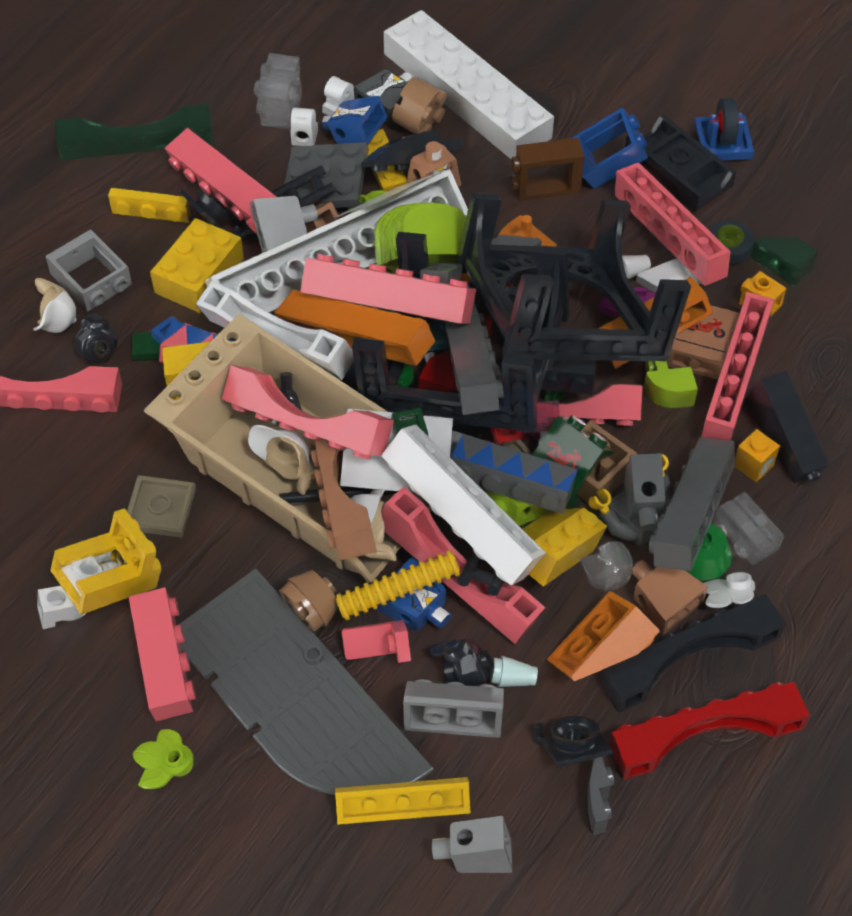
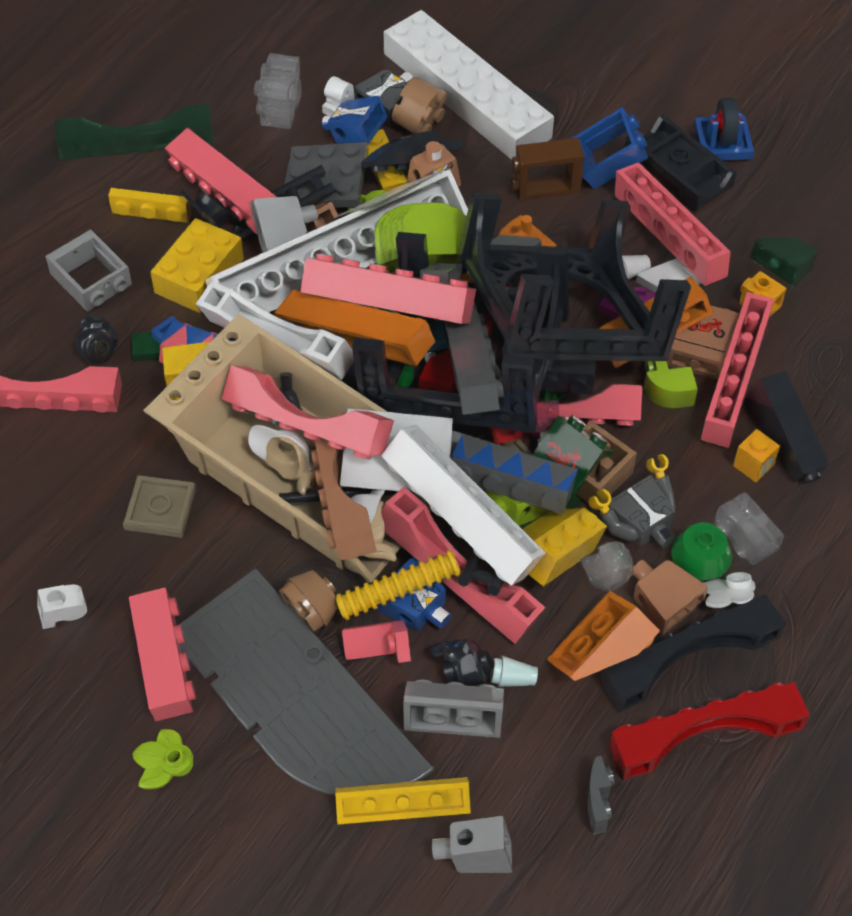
(56, 307): white hair -> none
(108, 565): yellow brick -> none
(305, 121): white leg -> none
(409, 418): dark green tile -> none
(572, 740): black hat -> none
(645, 489): dark grey torso -> none
(693, 504): dark grey brick -> none
(735, 237): black wheel -> none

